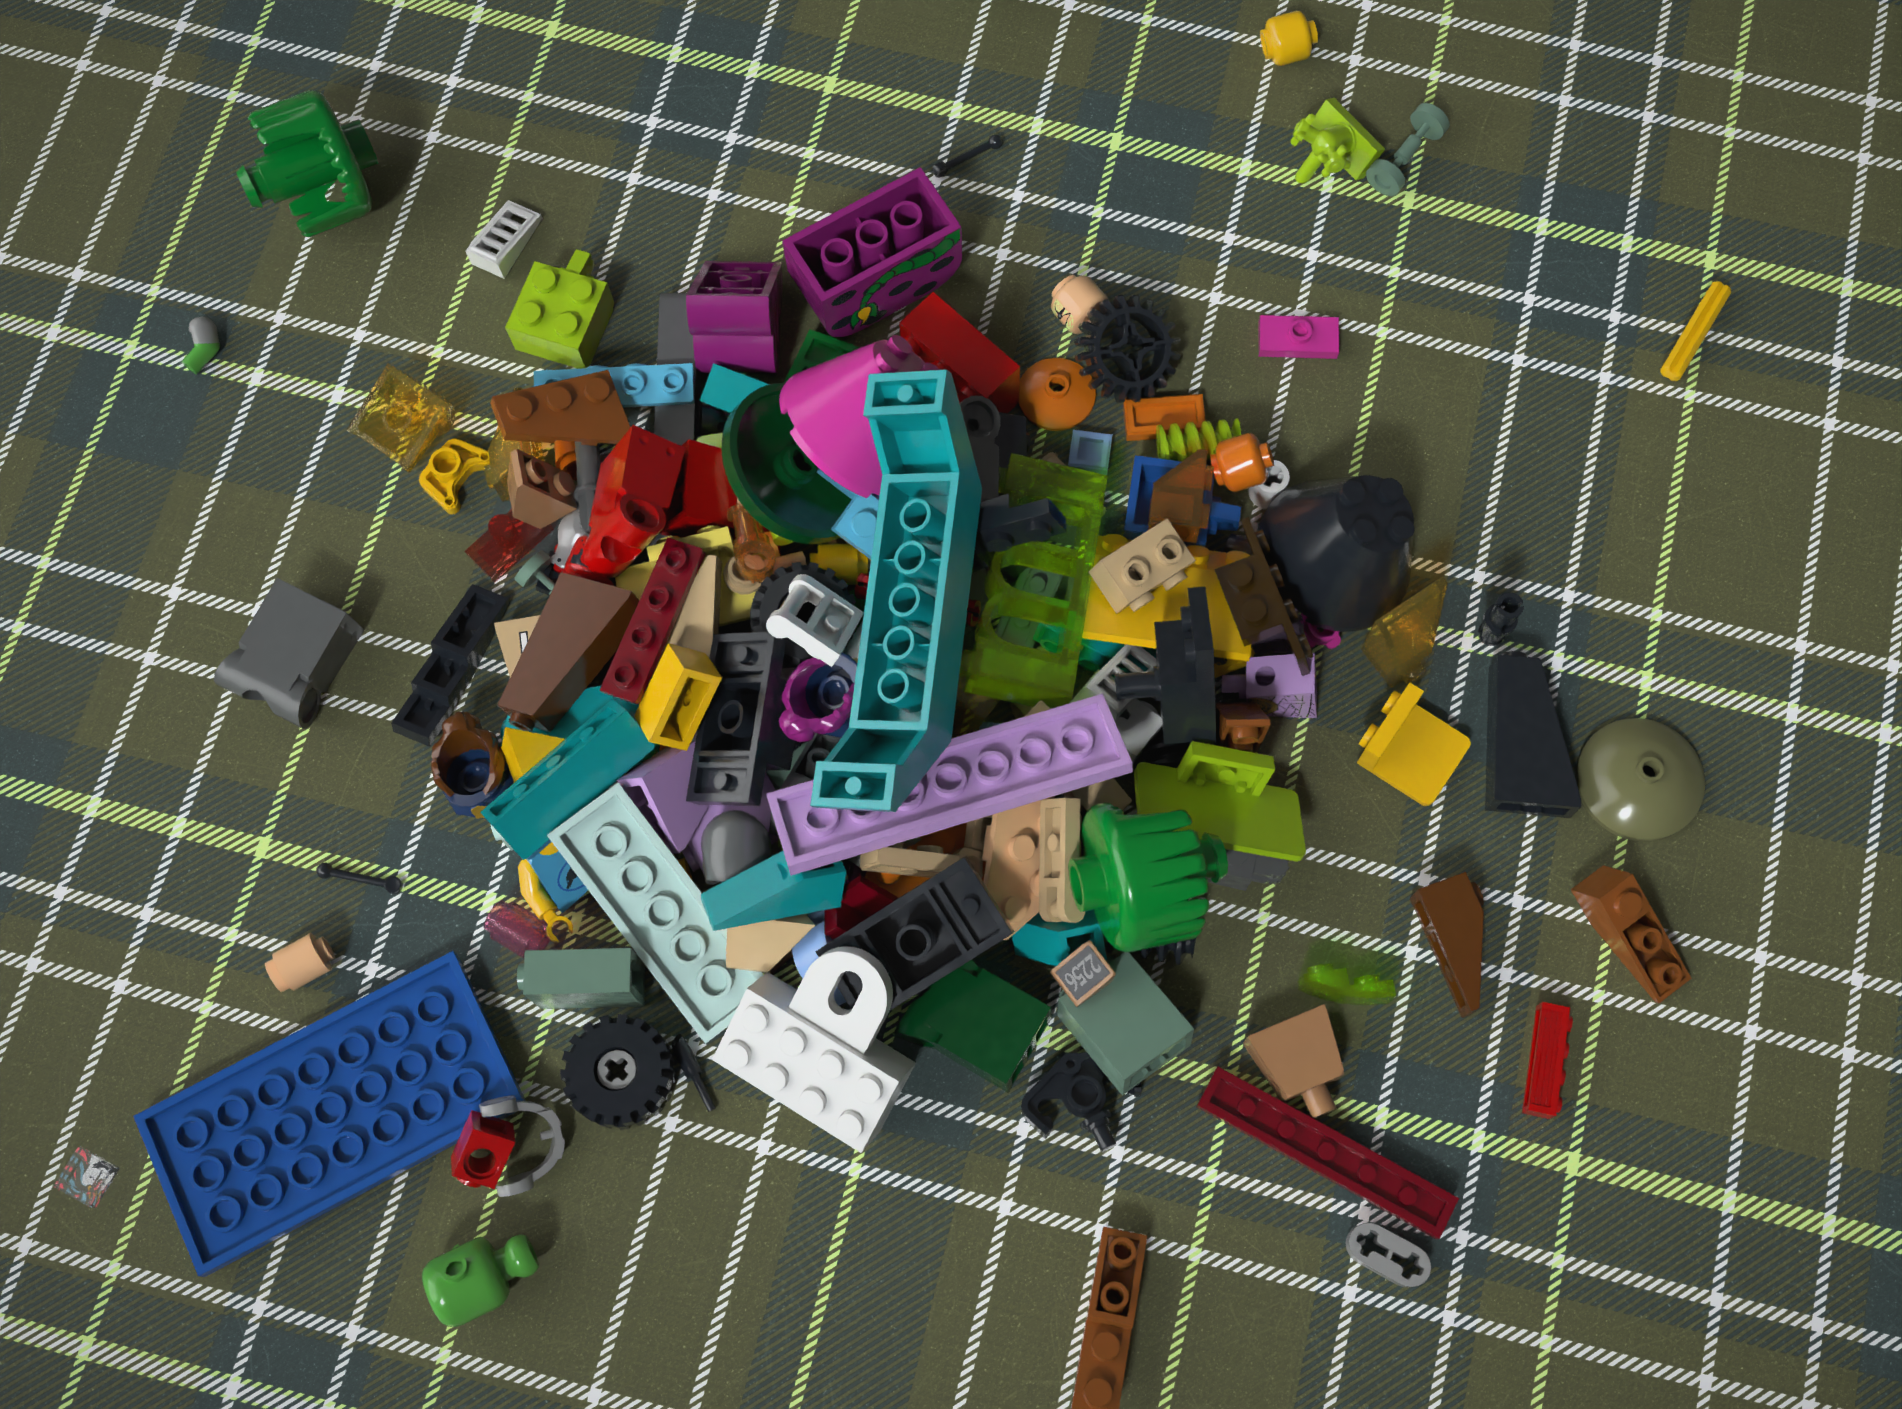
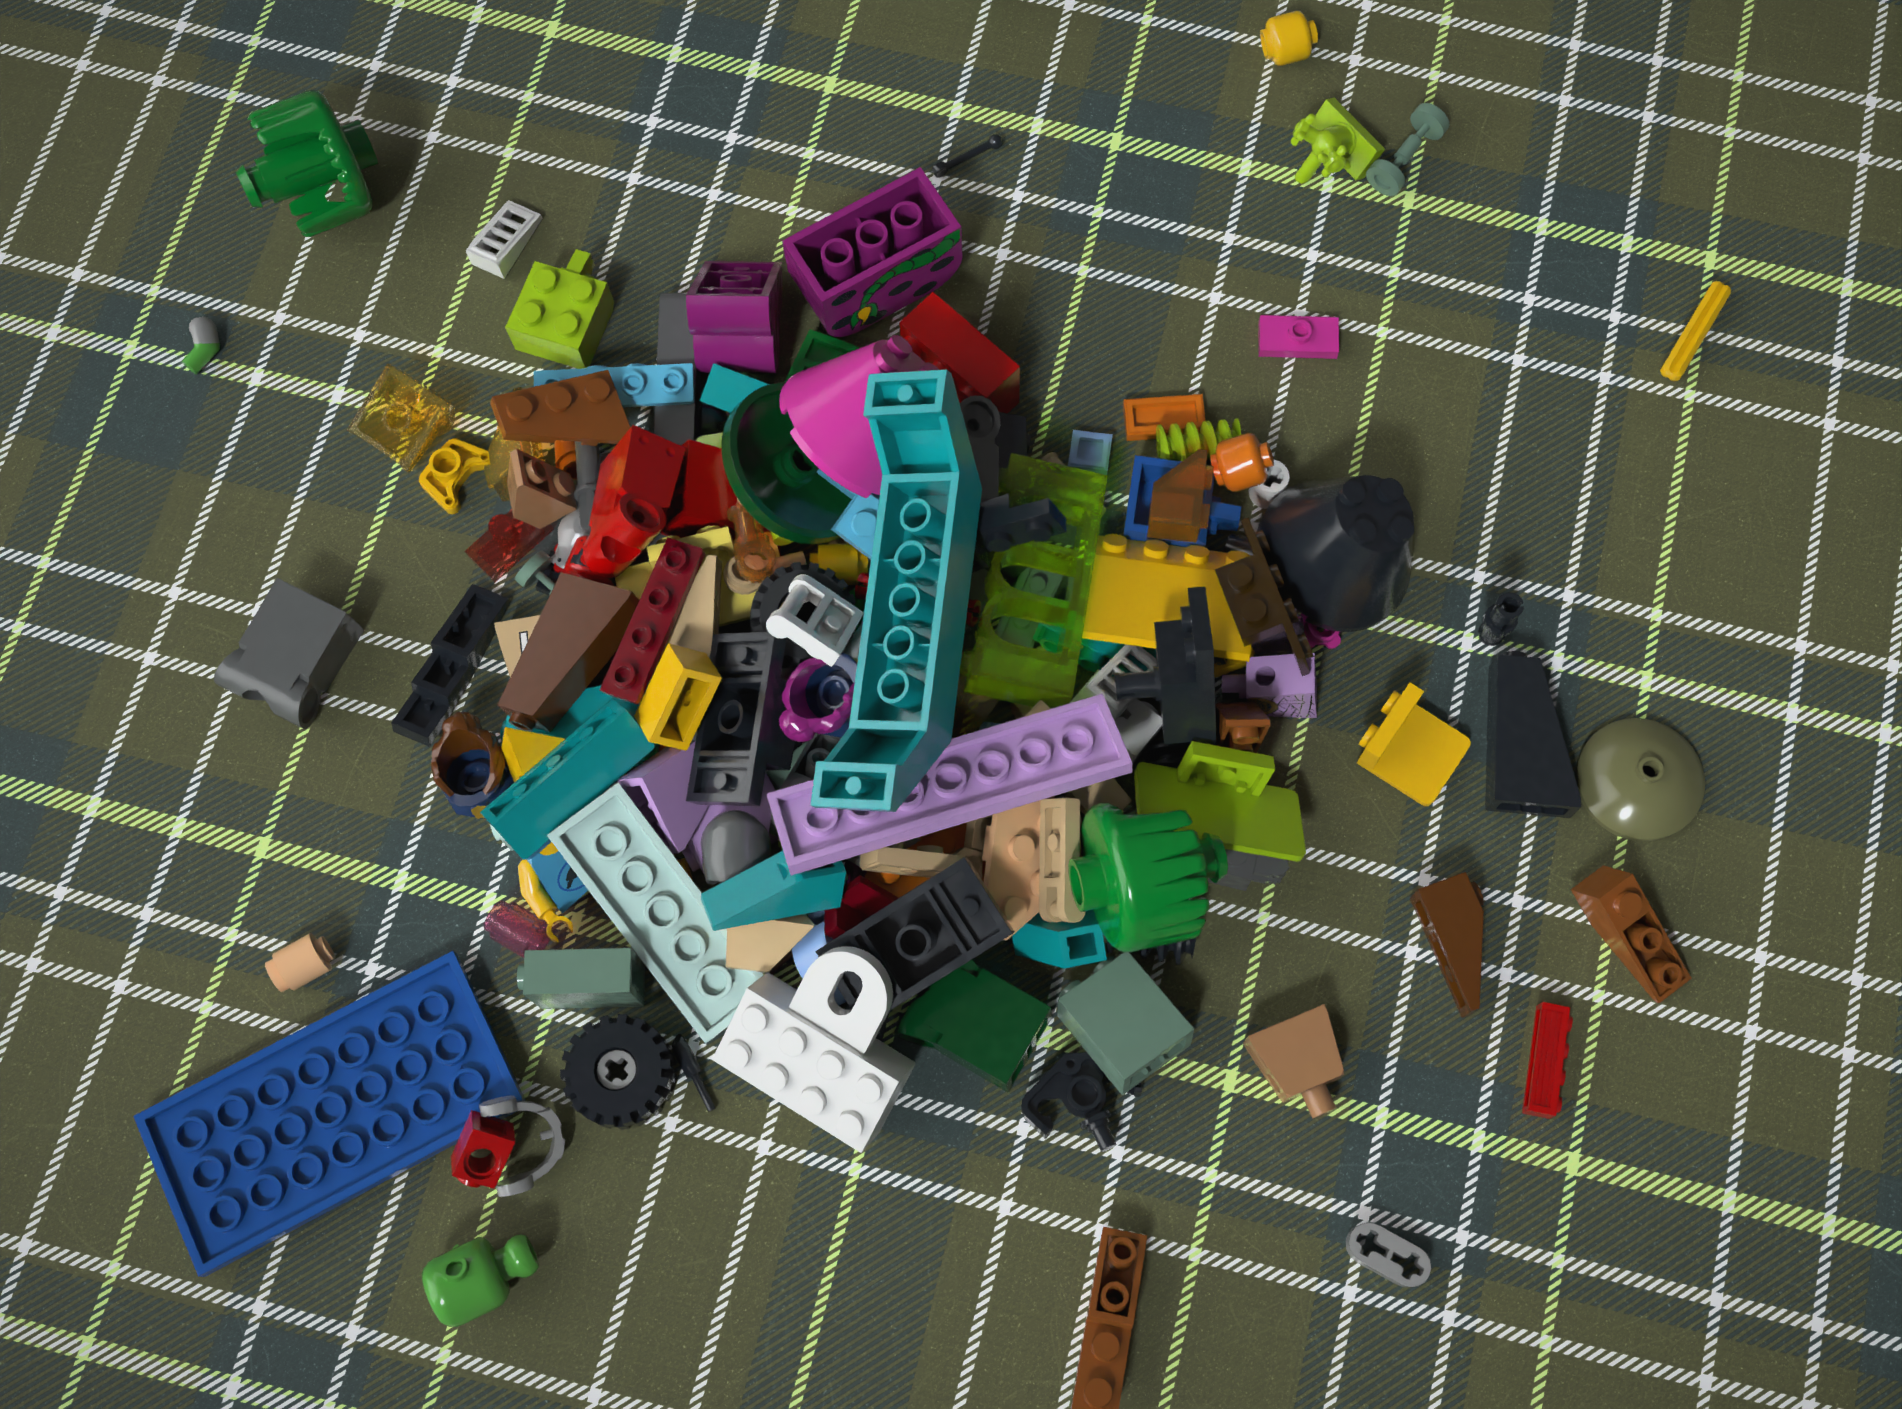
(86, 1177): clear tile -> none
(391, 884): black hinge -> none
(1056, 409): orange dish -> none
(1073, 300): light nougat head -> none
(1083, 973): slope -> none
(1126, 333): black gear -> none
(1142, 566): tan brick -> none
(1328, 1153): dark red plate -> none
(1334, 986): clear neon green slope -> none
(1406, 635): clear yellow slope -> none

